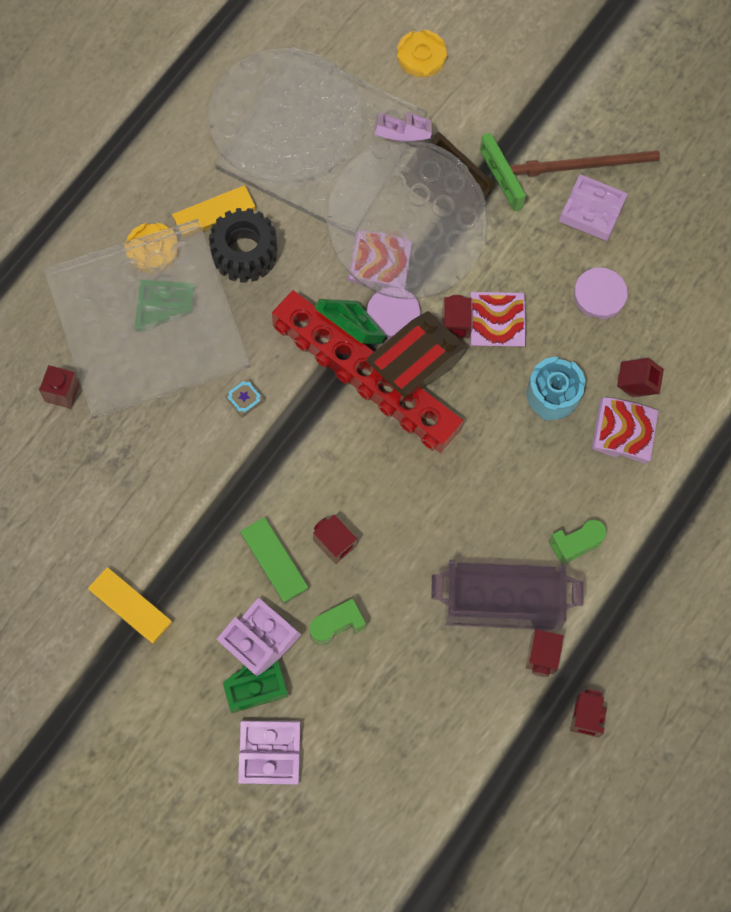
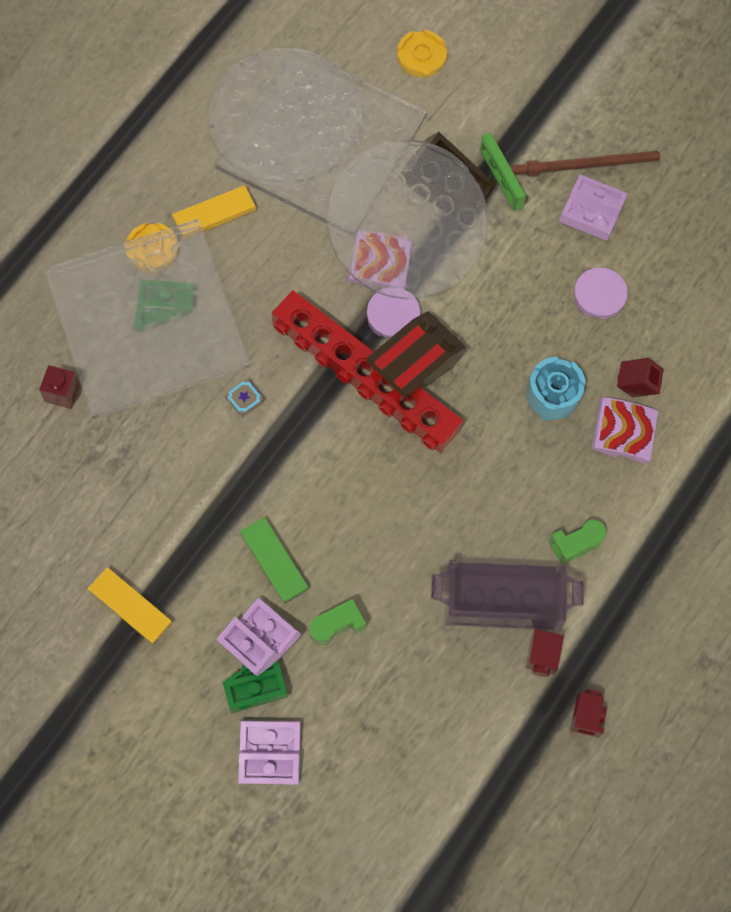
(239, 226): black tyre -> none
(334, 538): dark red brick -> none
(352, 319): green wing -> none
(410, 129): lavender slope -> none
(457, 315): dark red brick -> none
(497, 319): slope -> none

